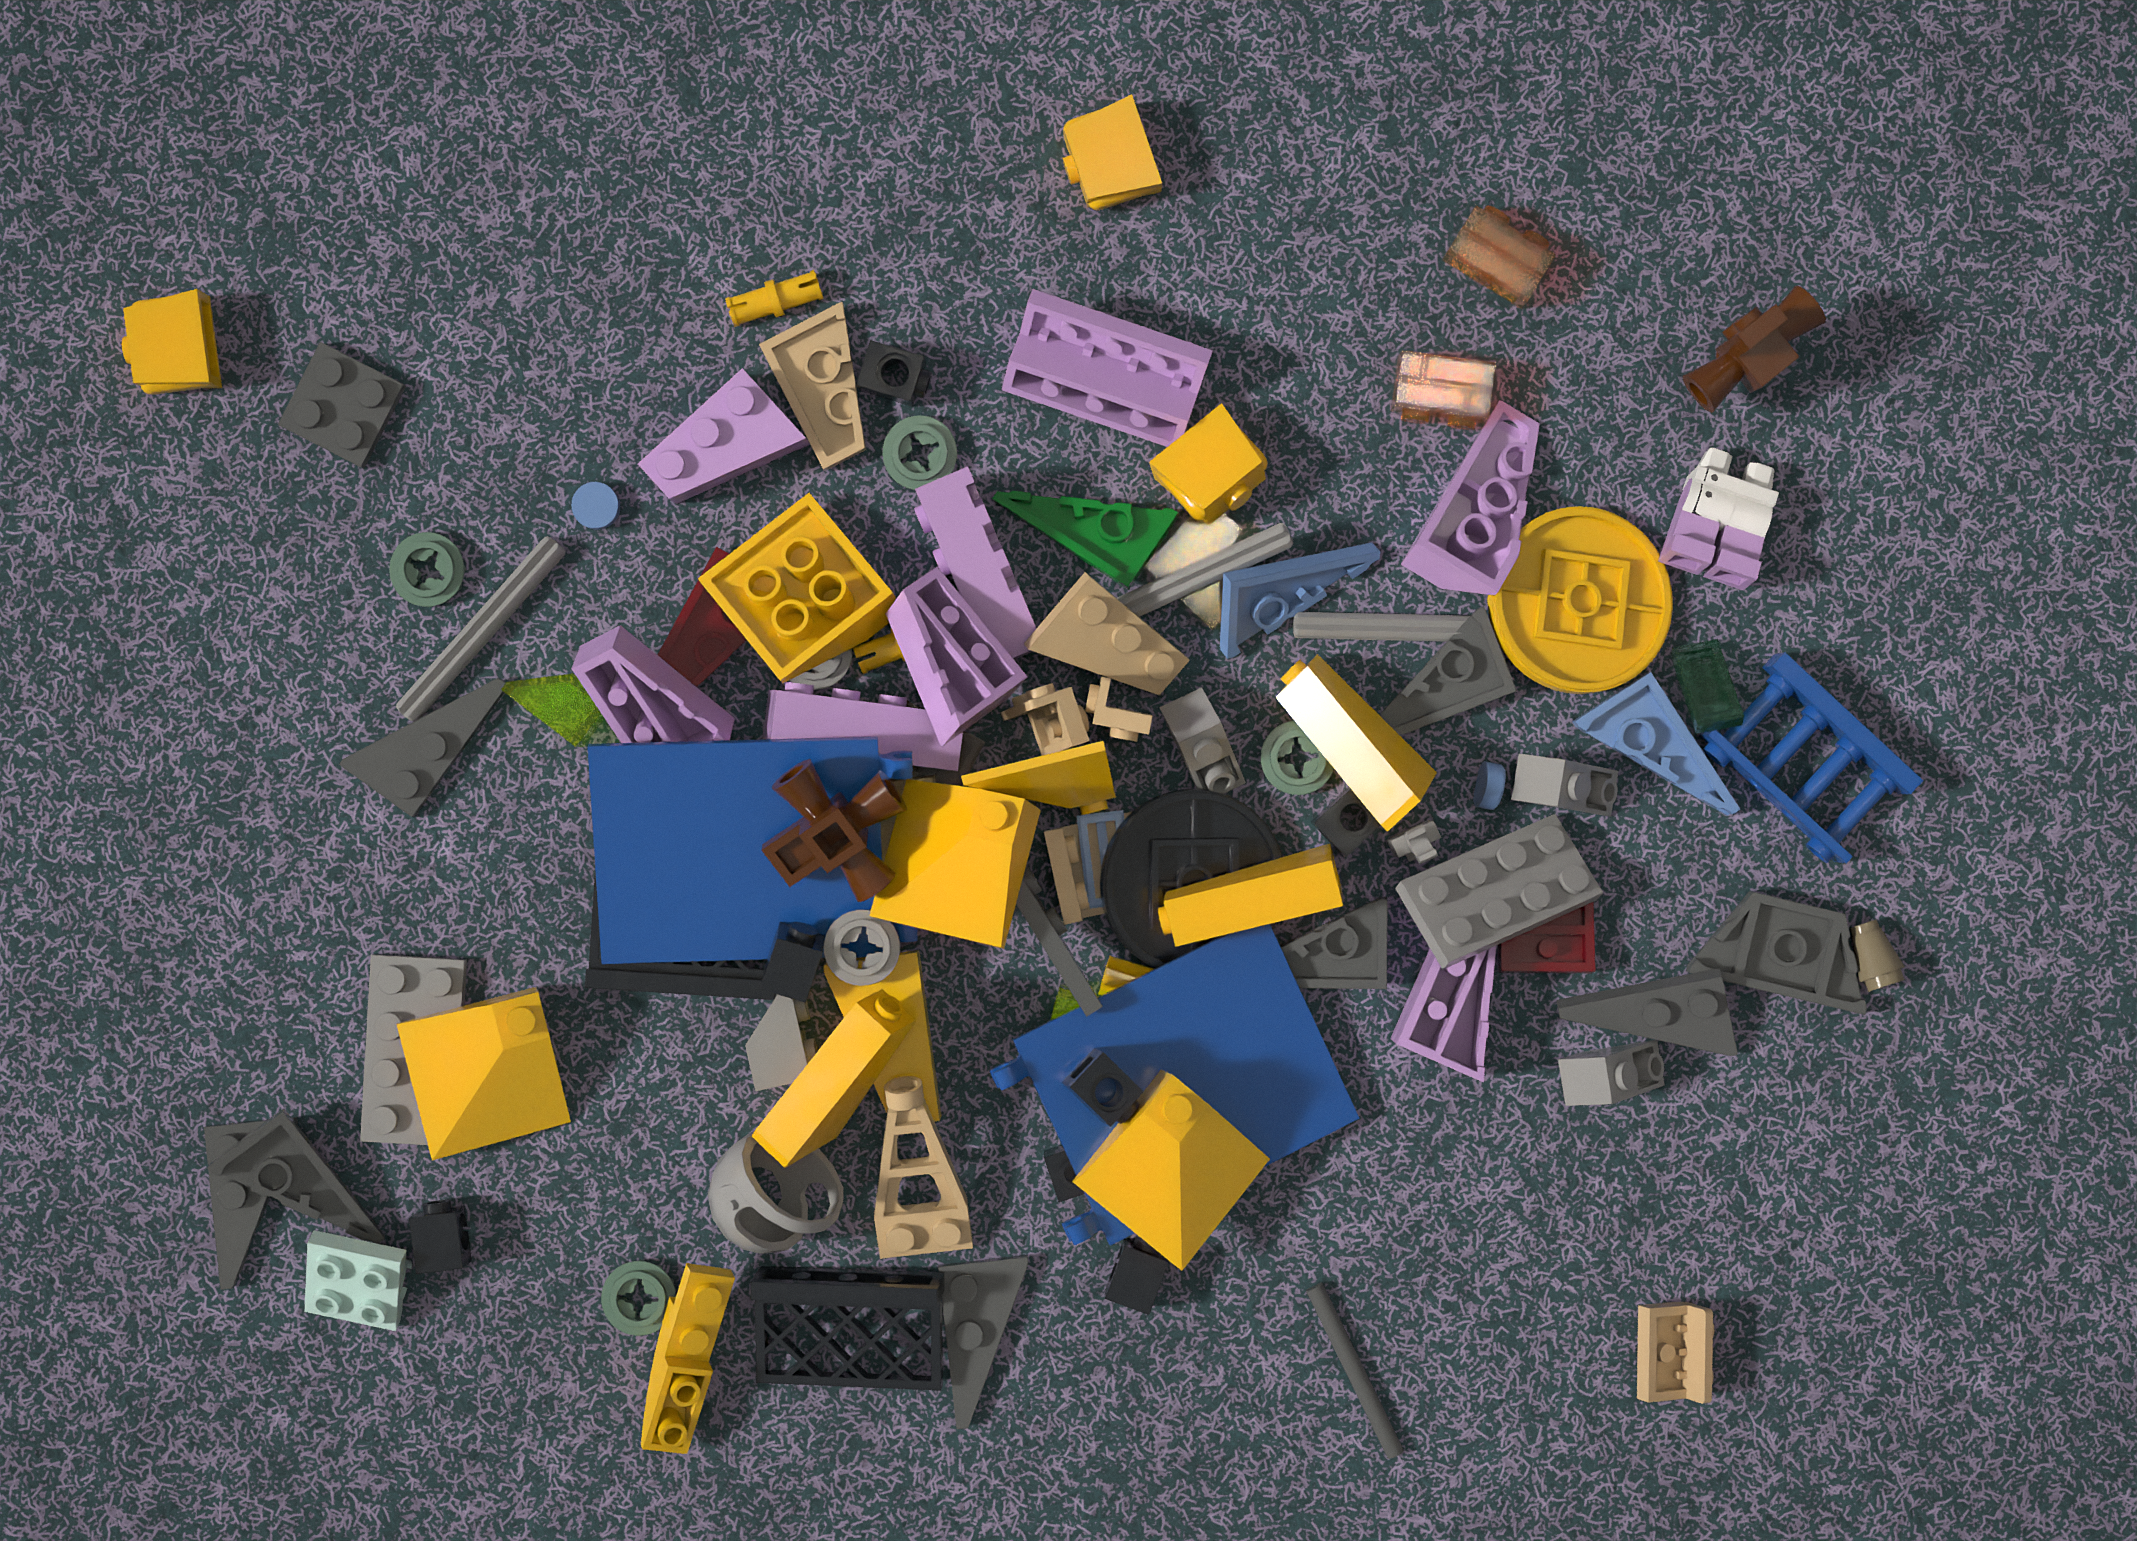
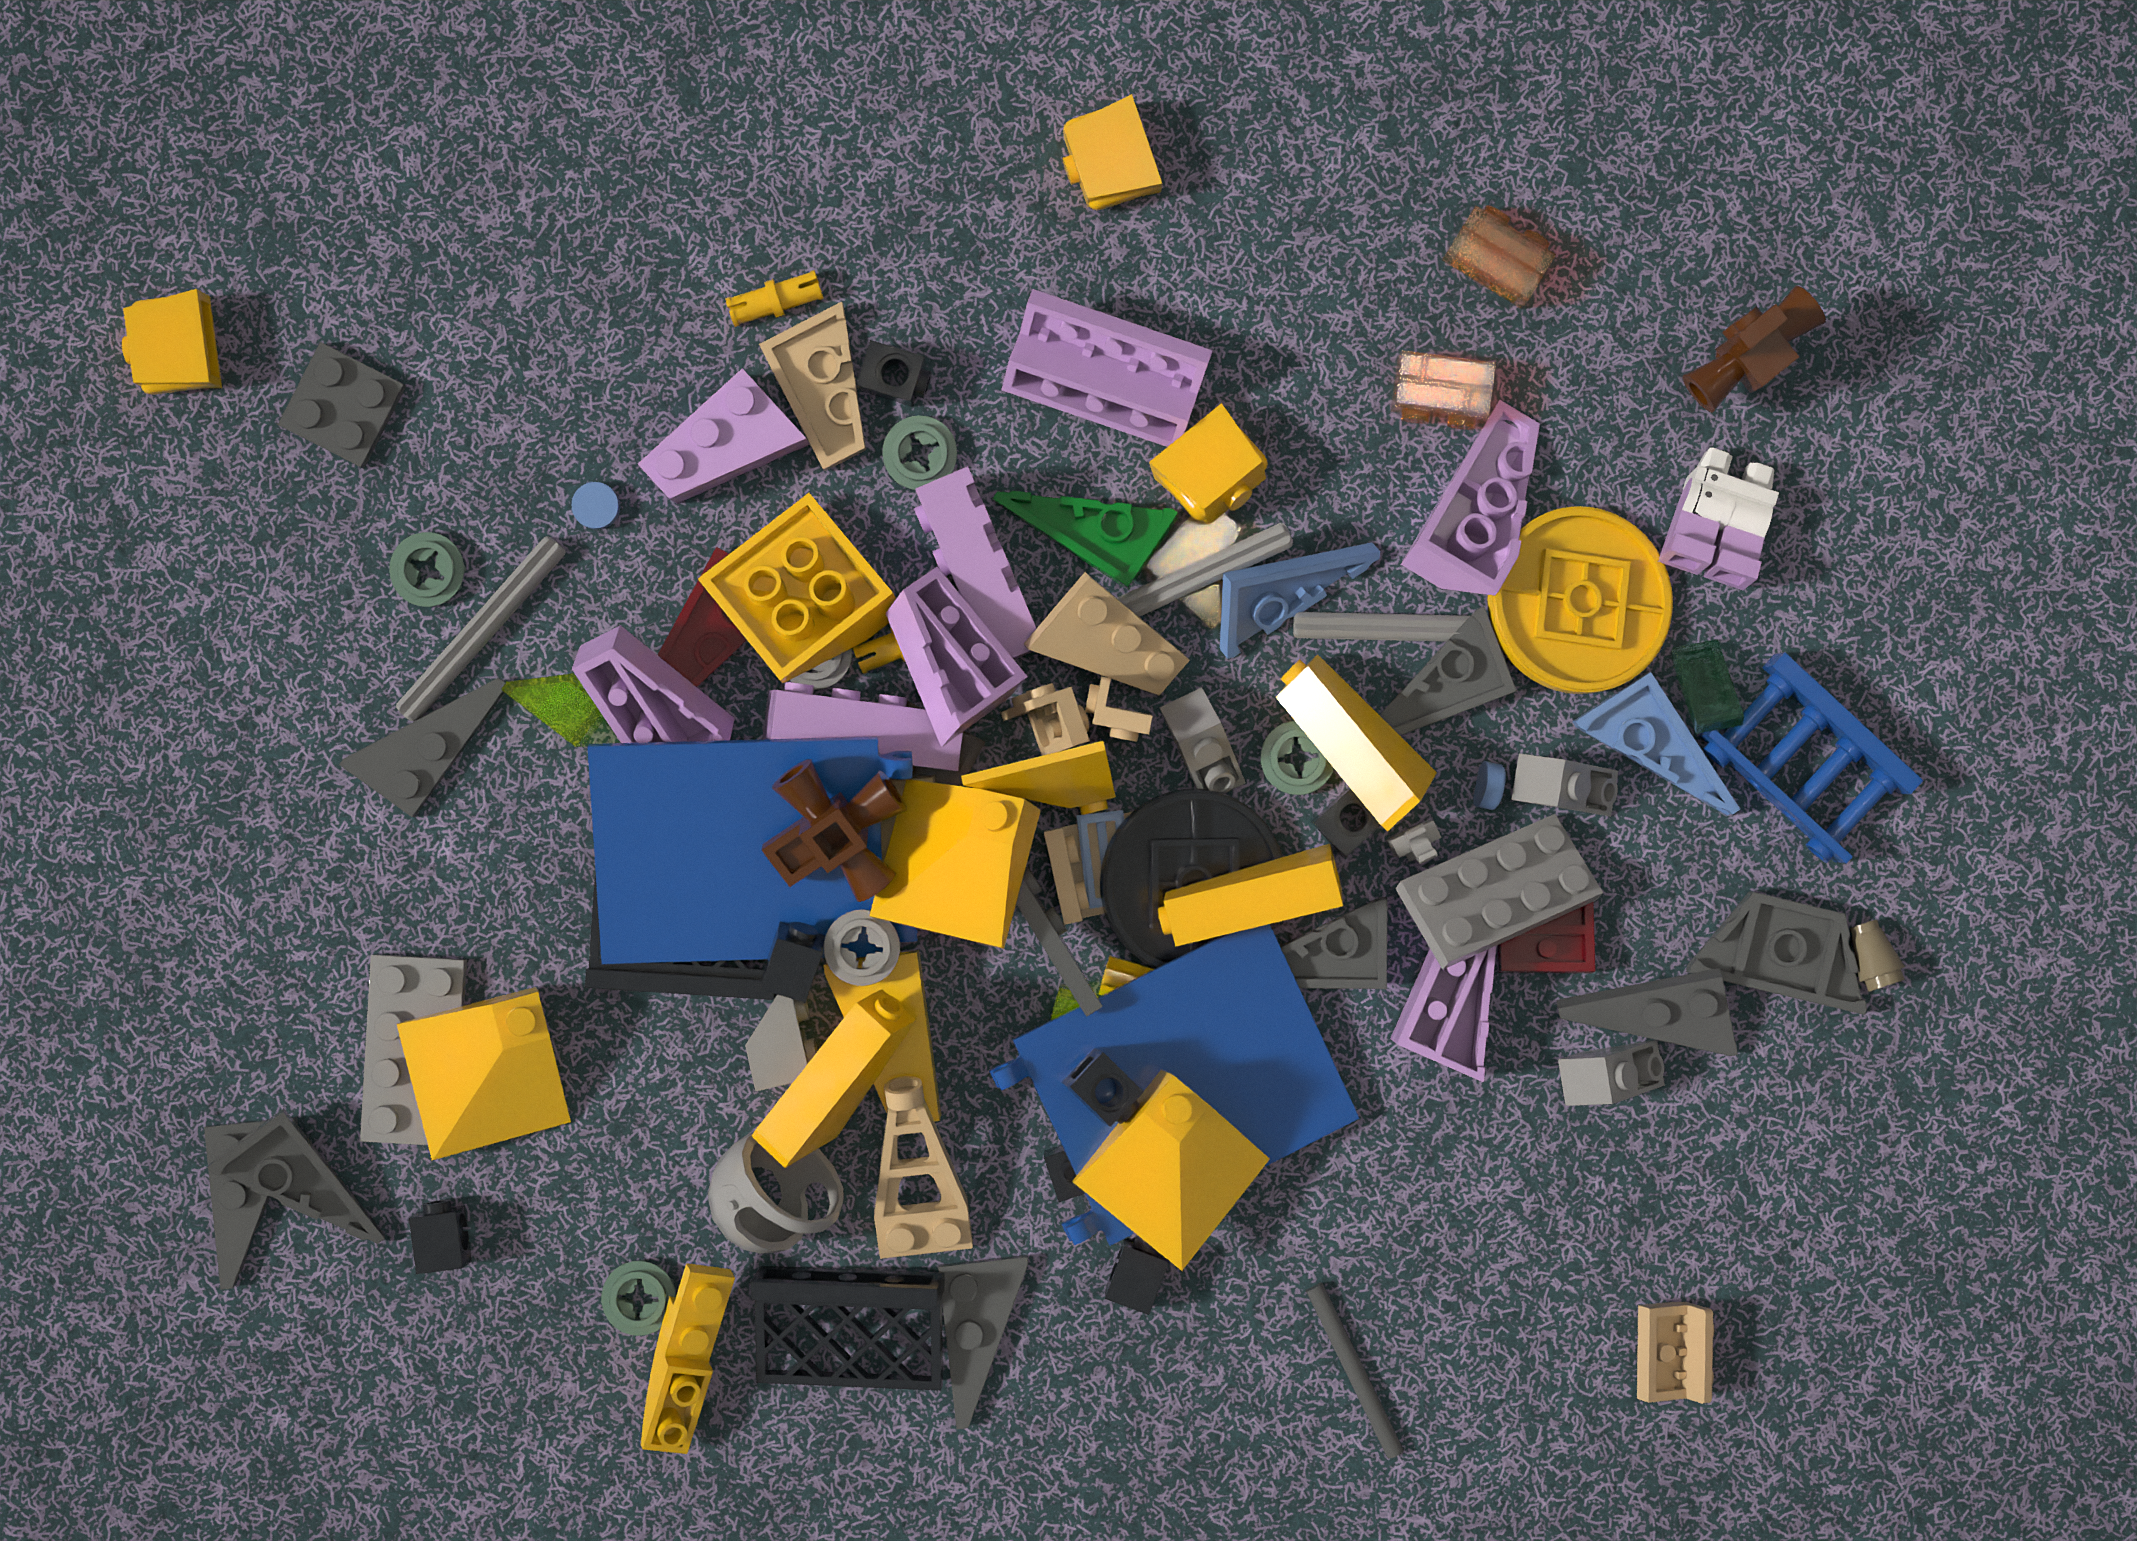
(355, 1280): light aqua plate -> none

